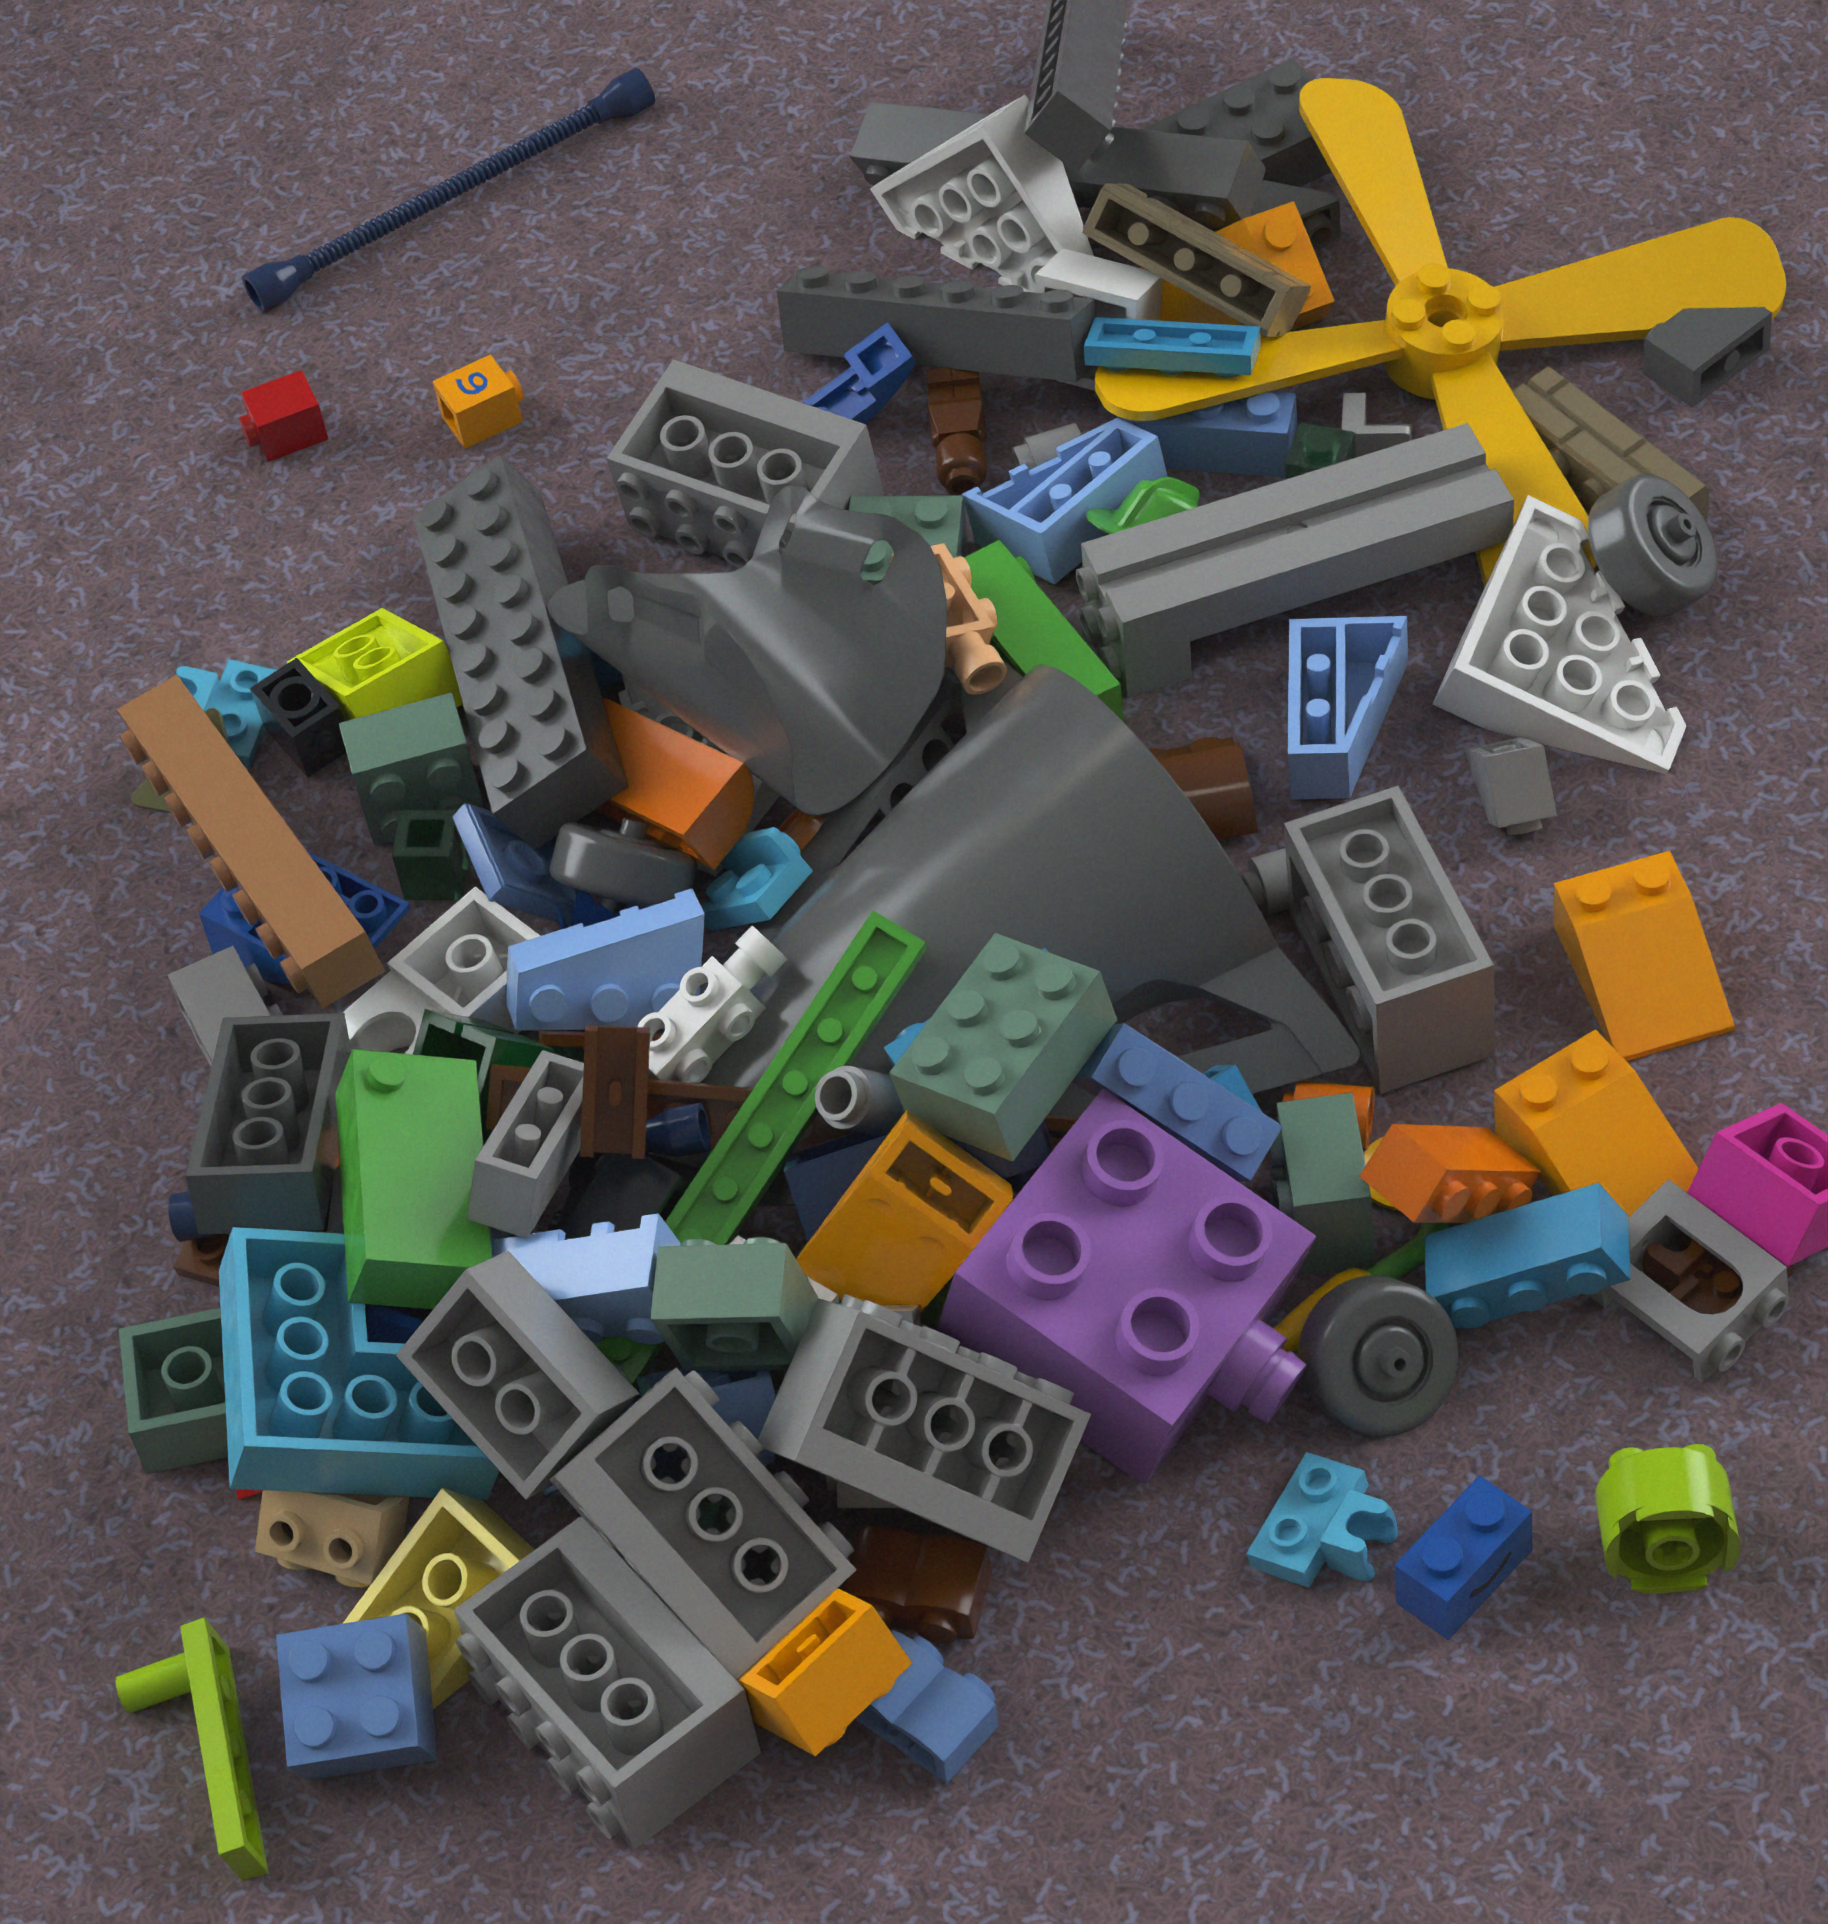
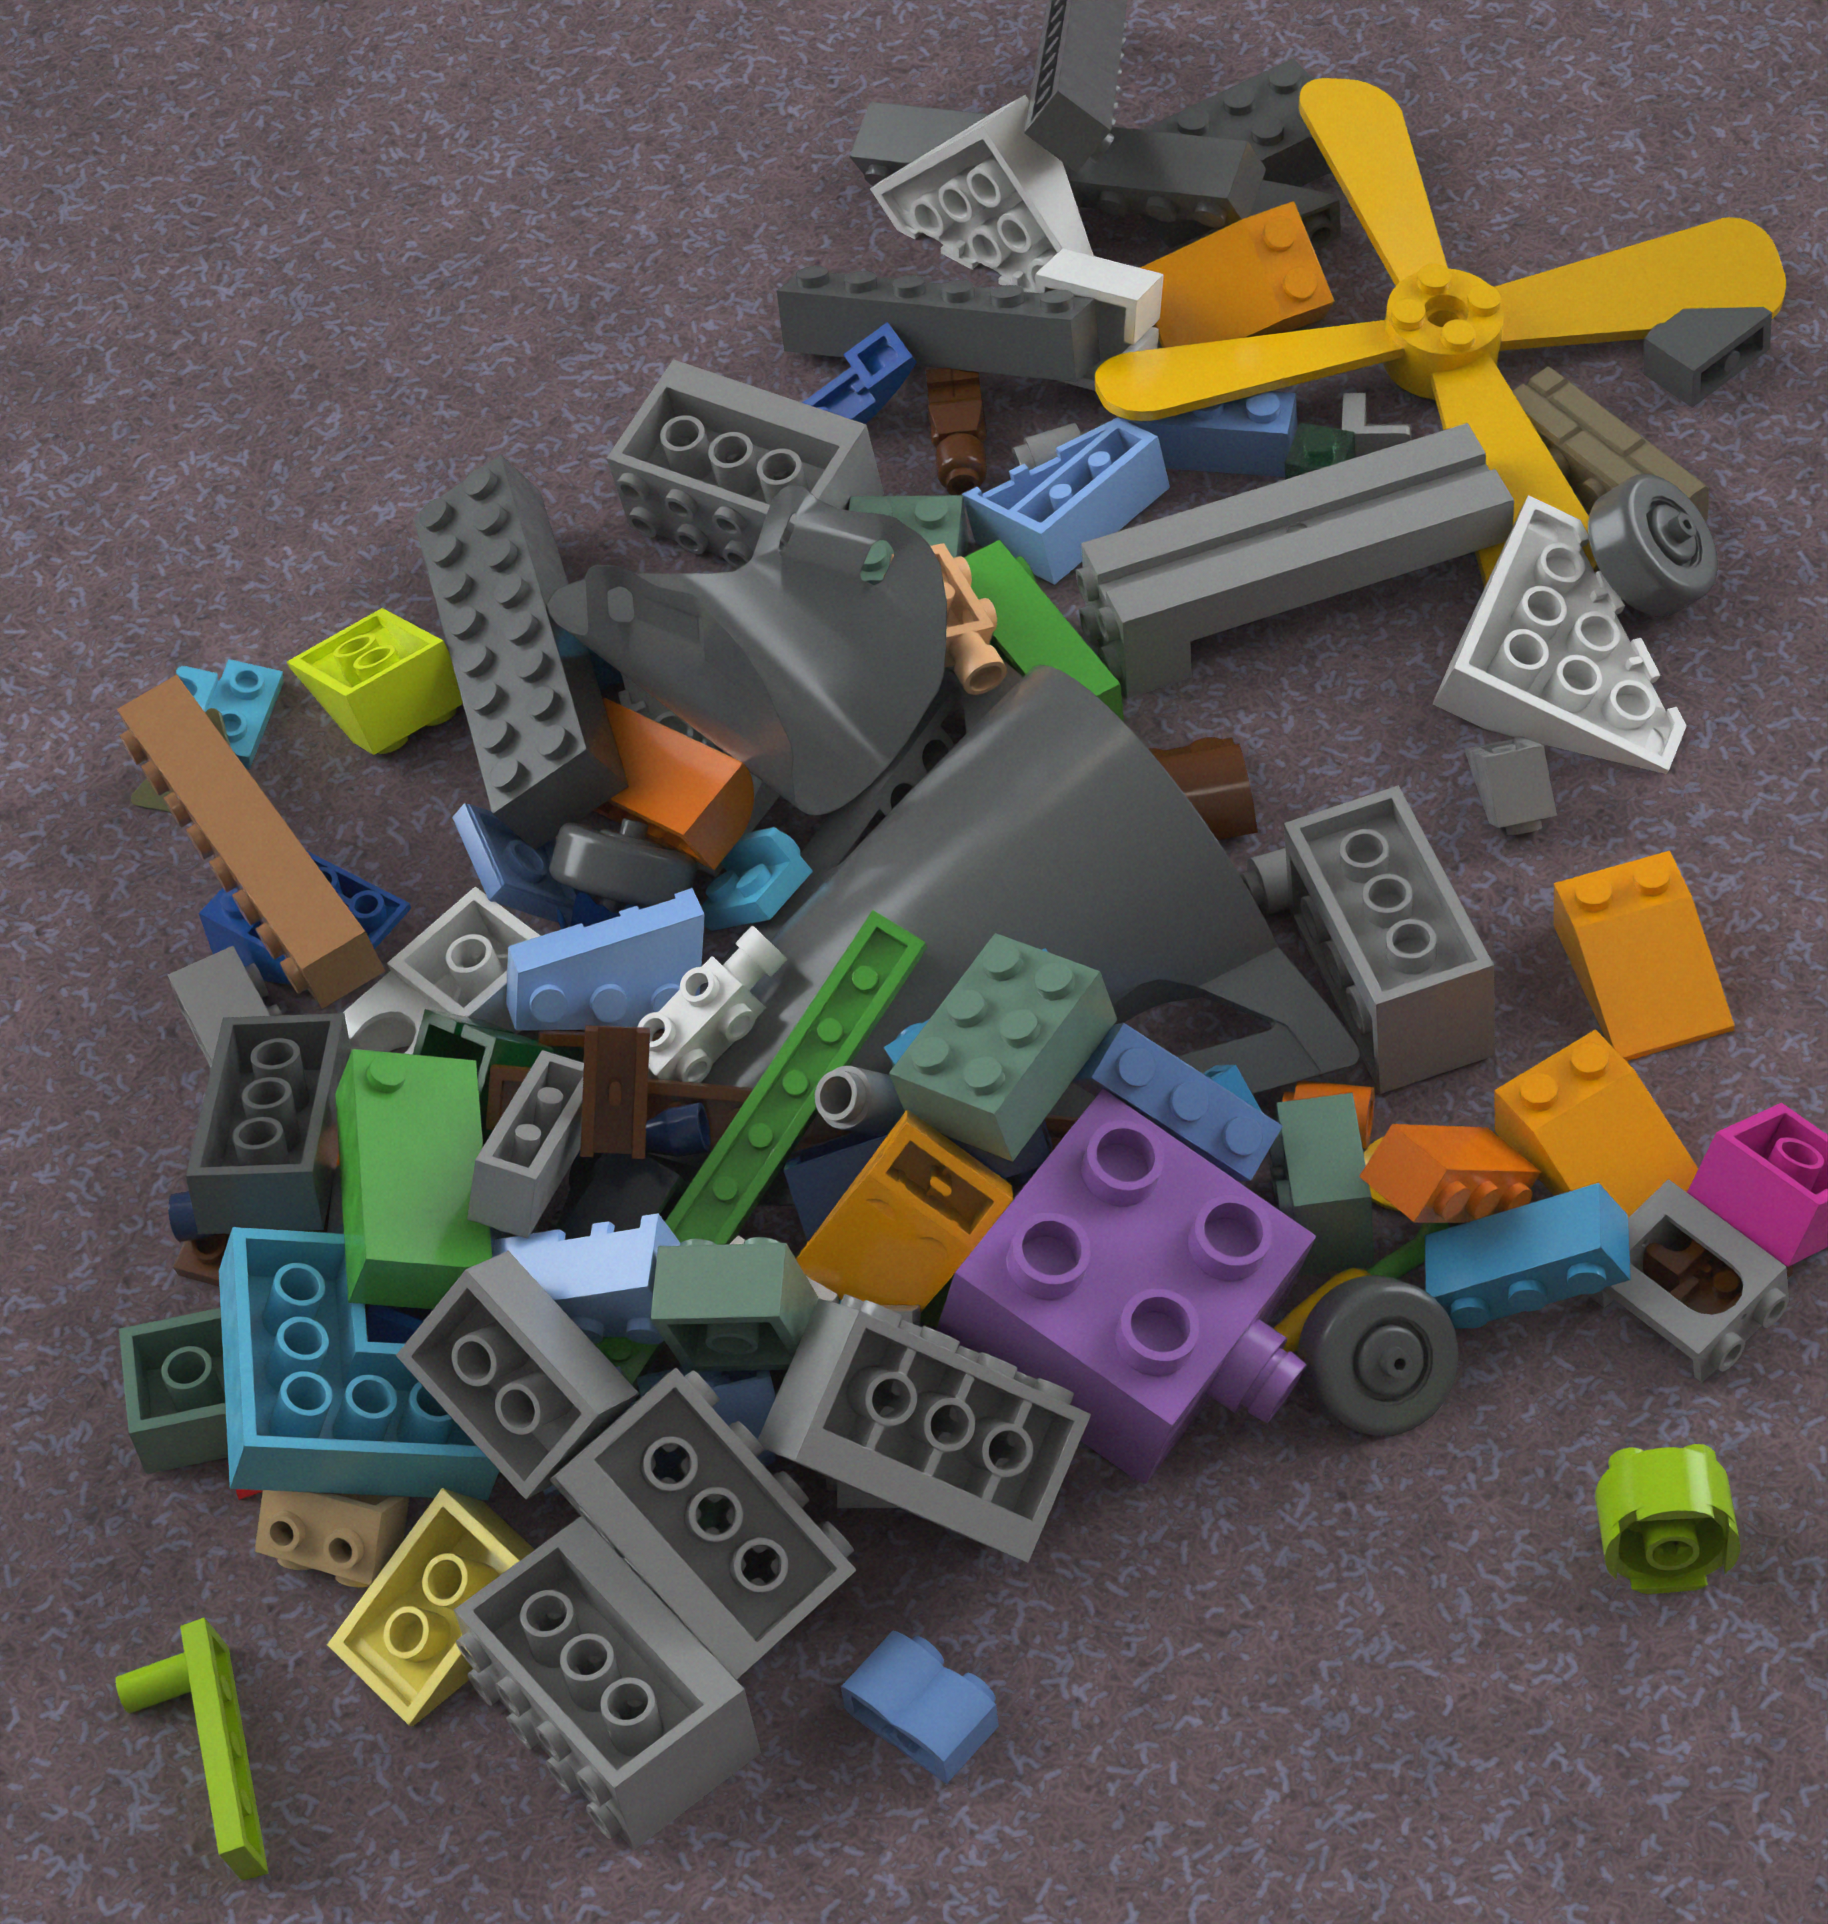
(276, 281): dark blue hose -> none
(282, 416): red brick -> none
(300, 716): black head -> none
(356, 1697): medium blue brick -> none
(409, 762): sand green brick -> none
(430, 855): clear green brick -> none
(479, 400): light orange brick -> none
(801, 827): orange tile -> none
(824, 1673): light orange slope -> none
(921, 1581): reddish brown brick -> none
(1146, 503): bright green piece -> none
(1172, 346): dark azure plate -> none
(1196, 259): dark tan brick -> none
(1321, 1521): medium azure plate -> none
(1338, 697): light blue wedge -> none
(1463, 1557): blue brick -> none

